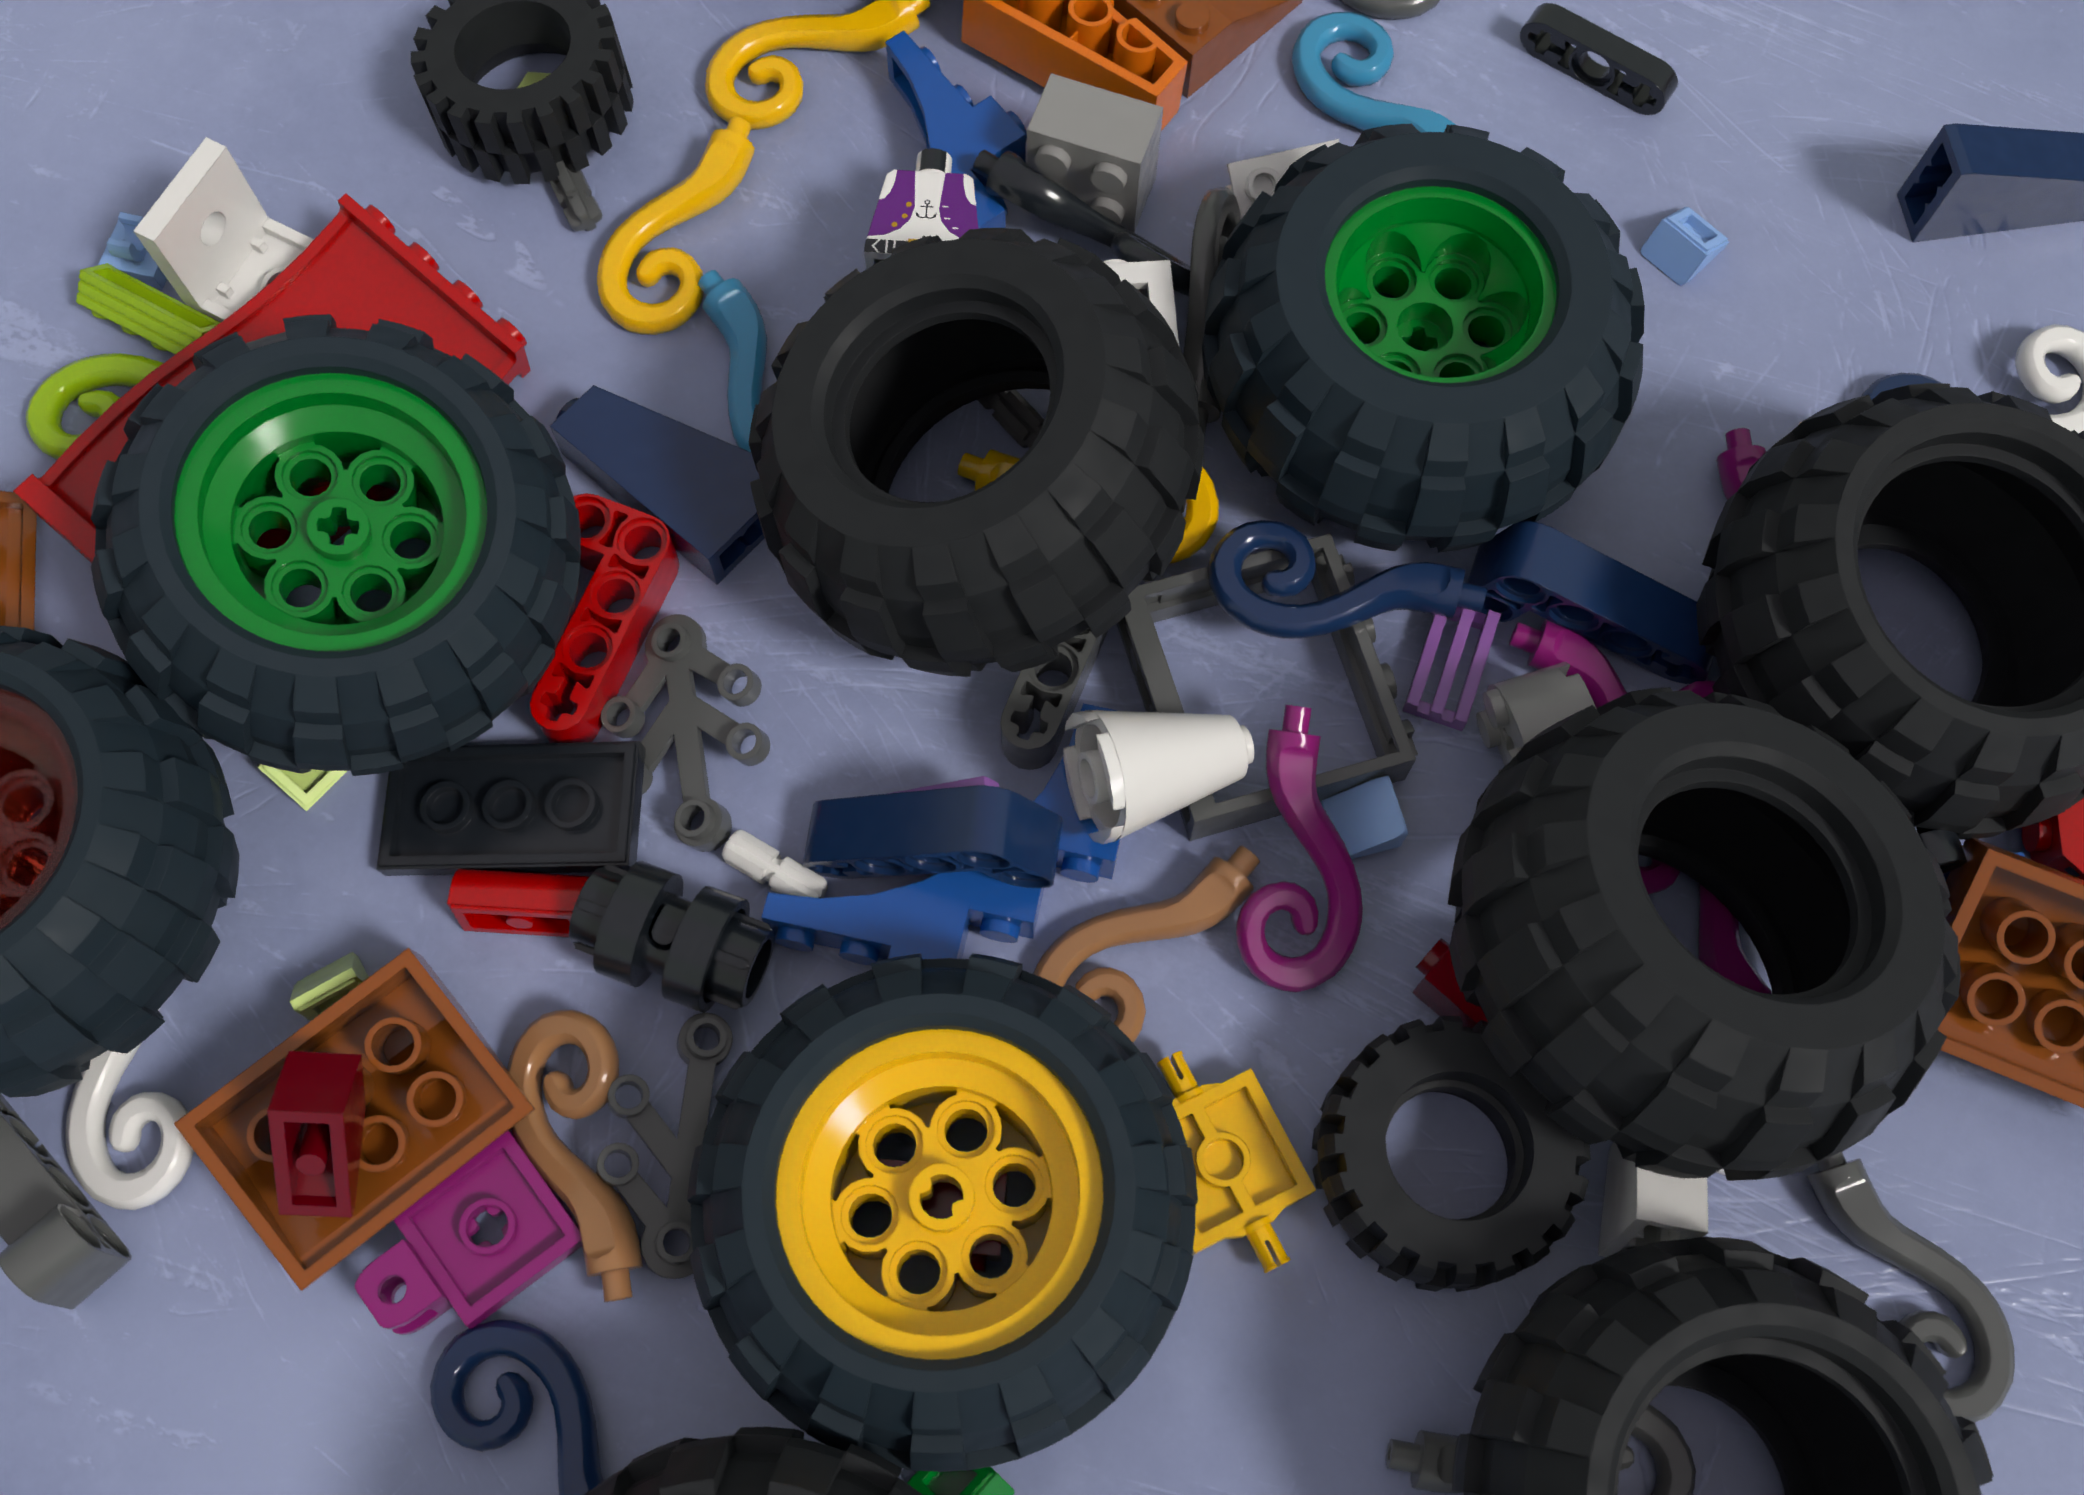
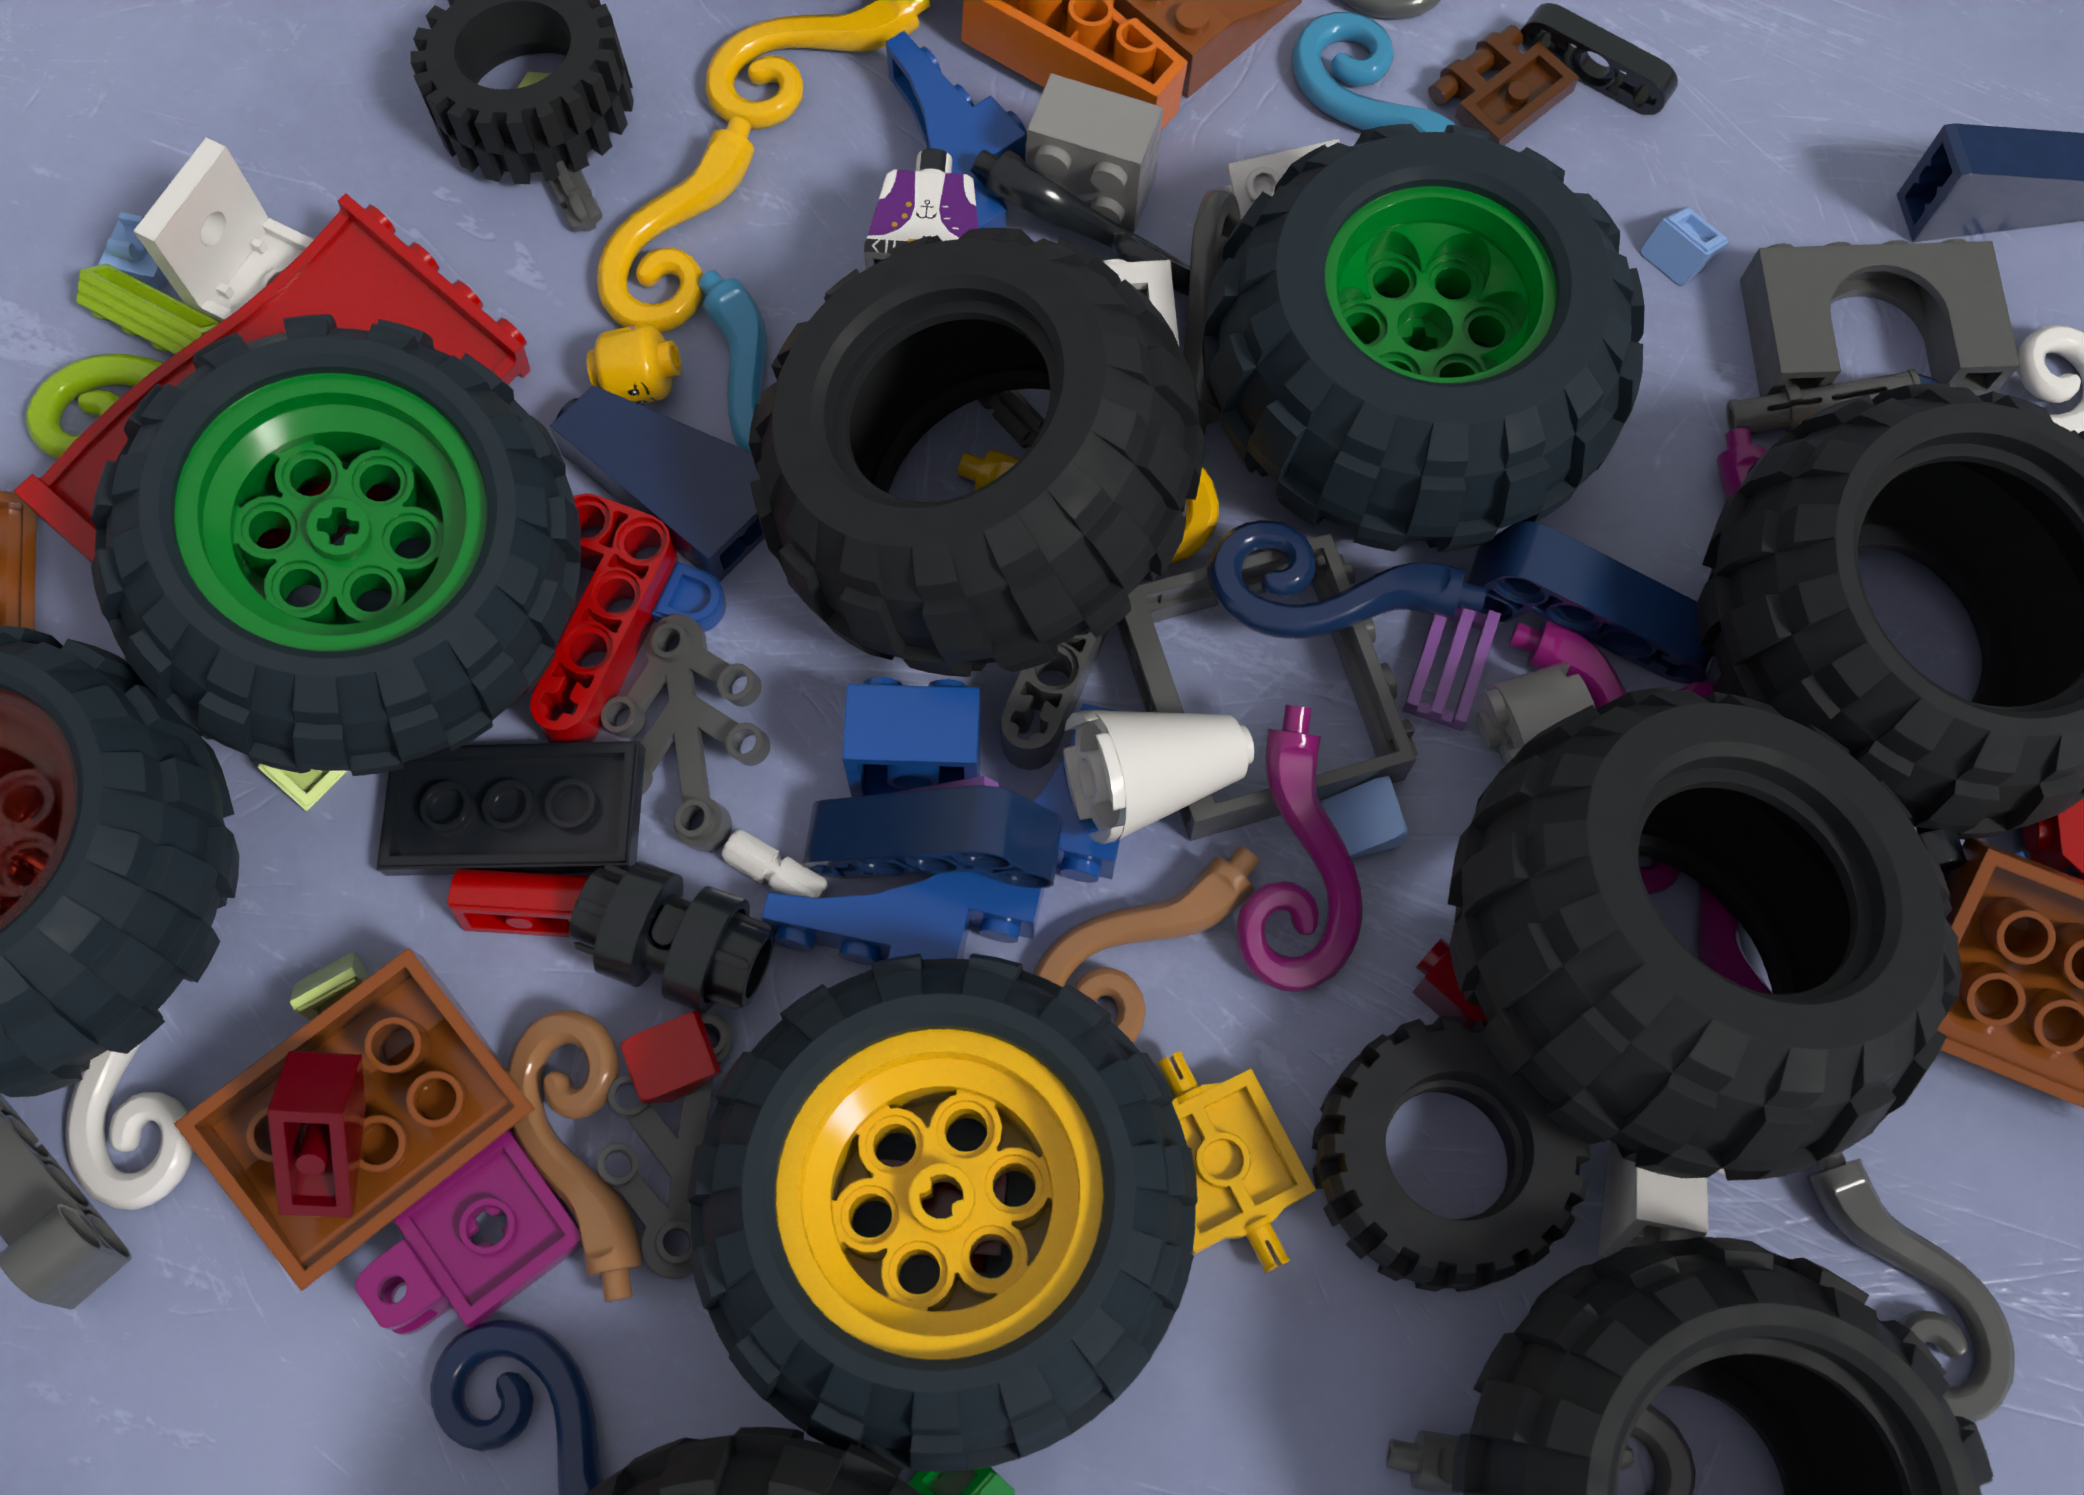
(634, 363): none -> yellow head
(670, 1059): none -> red slope
(692, 594): none -> blue tile
(910, 735): none -> blue brick
(1515, 96): none -> reddish brown plate
(1795, 405): none -> dark grey pin
(1943, 287): none -> dark grey arch

